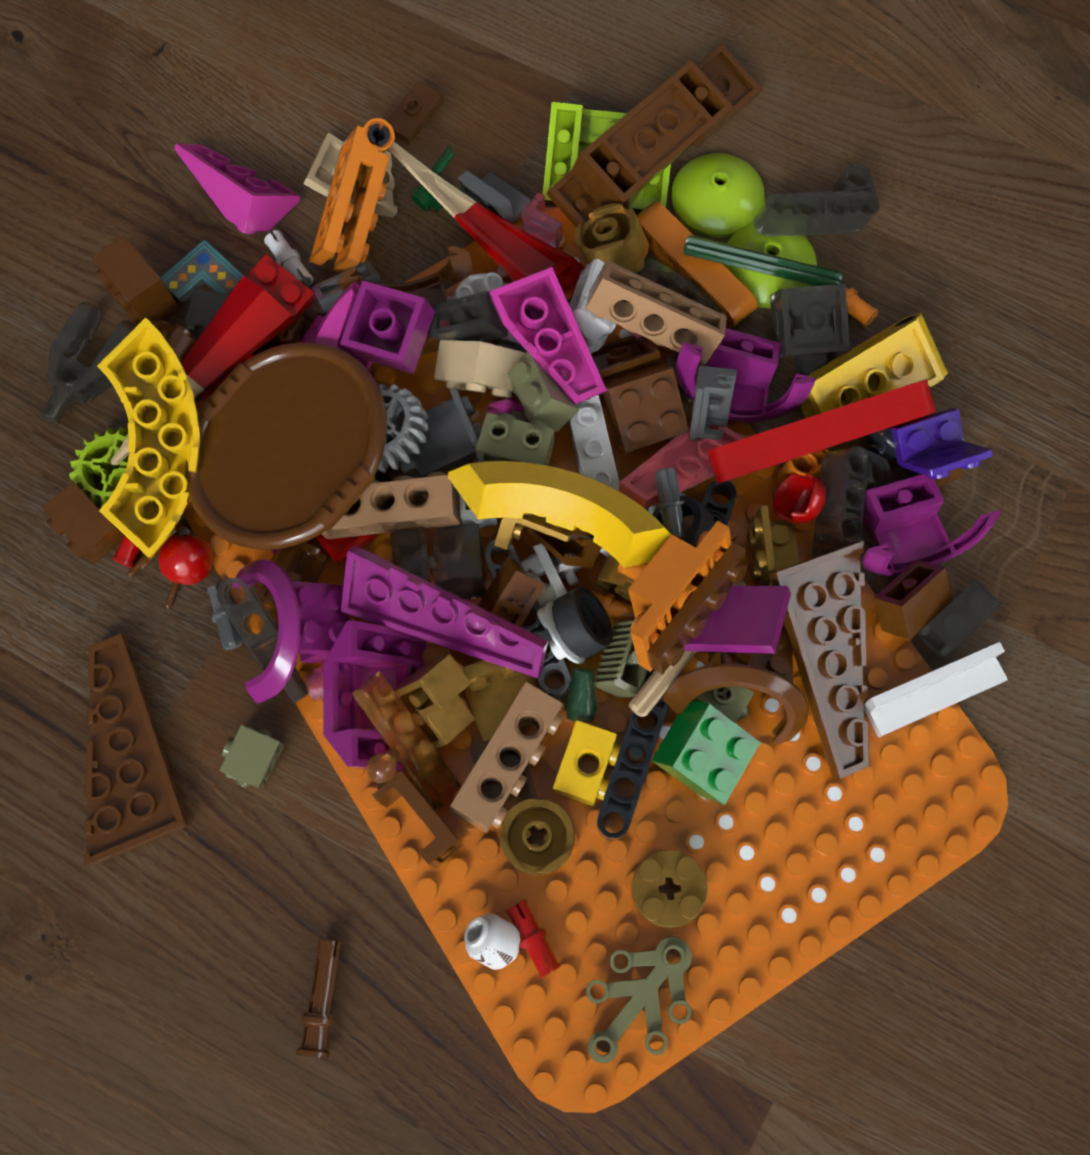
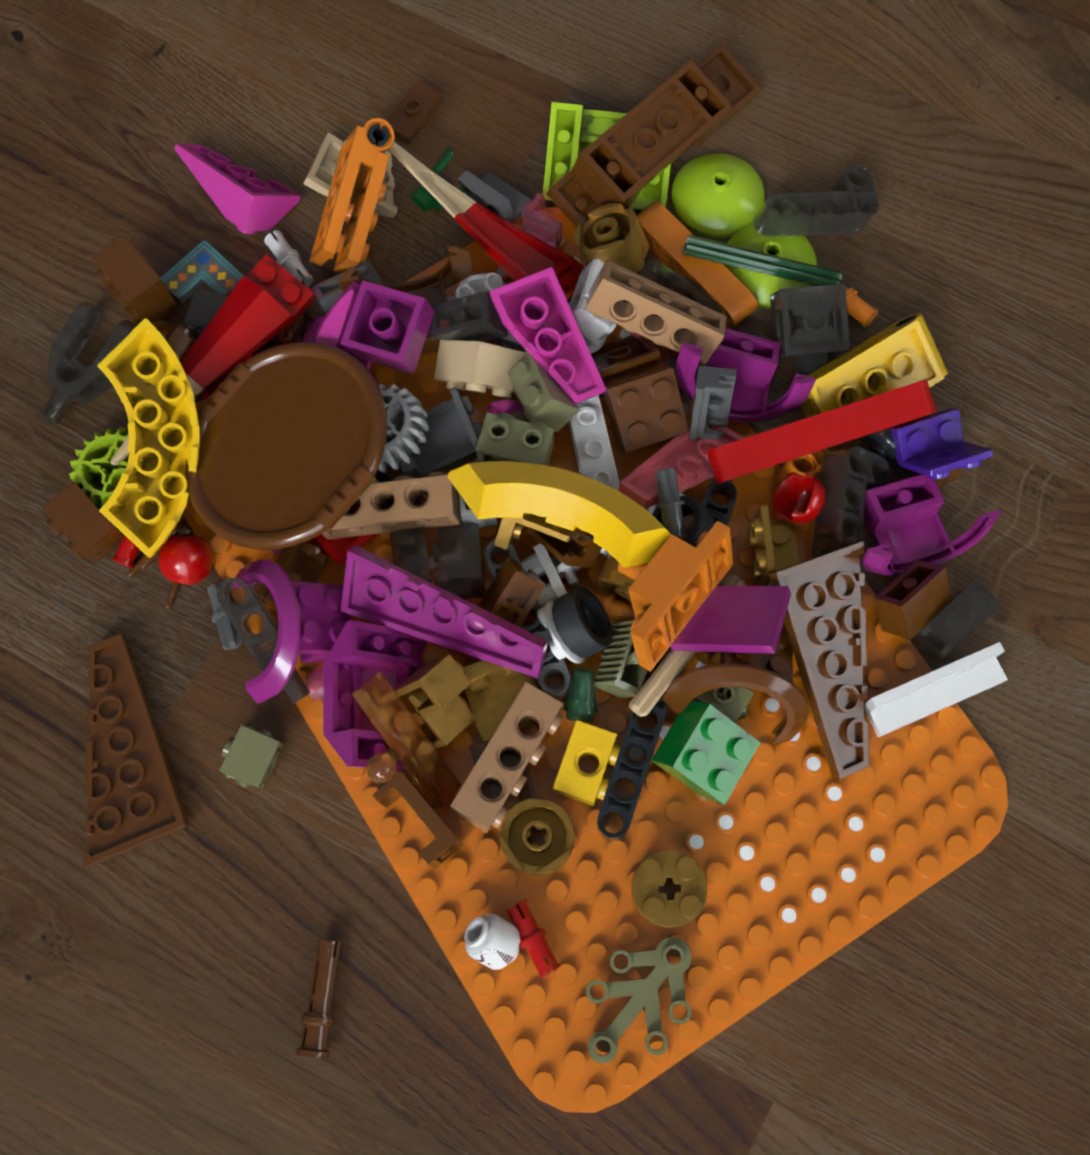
(692, 616): reddish brown plate -> none

